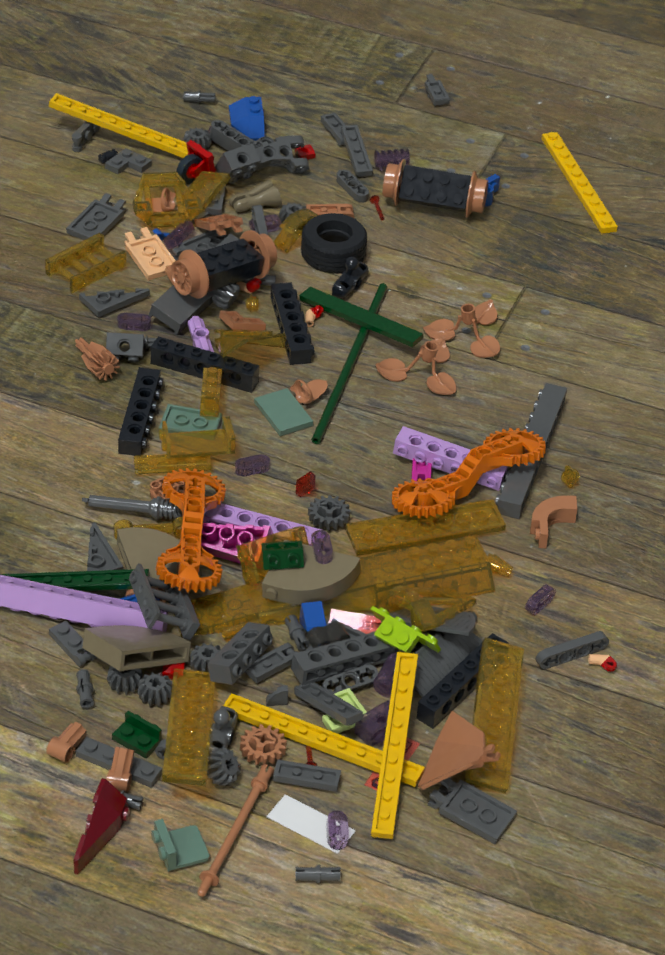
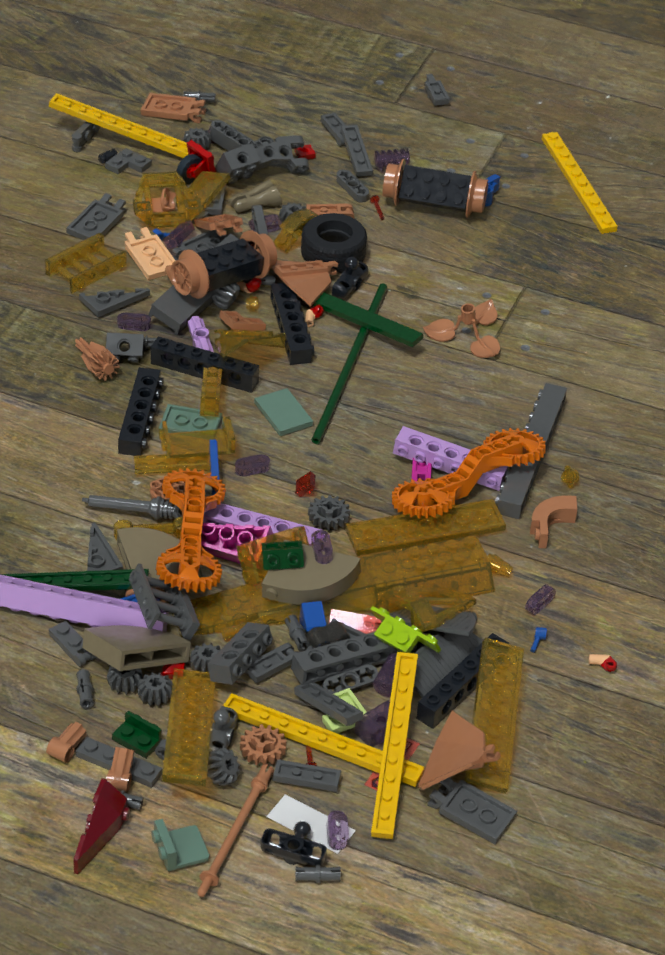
(173, 107): none -> nougat tile
(214, 465): none -> blue tile
(248, 117): blue wedge -> none
(278, 697): dark grey tile -> none
(294, 848): none -> black piece
(306, 279): none -> nougat panel
(308, 392): nougat piece -> none
(431, 351): nougat plant -> none
(540, 633): none -> blue hand
(554, 655): dark grey beam -> none

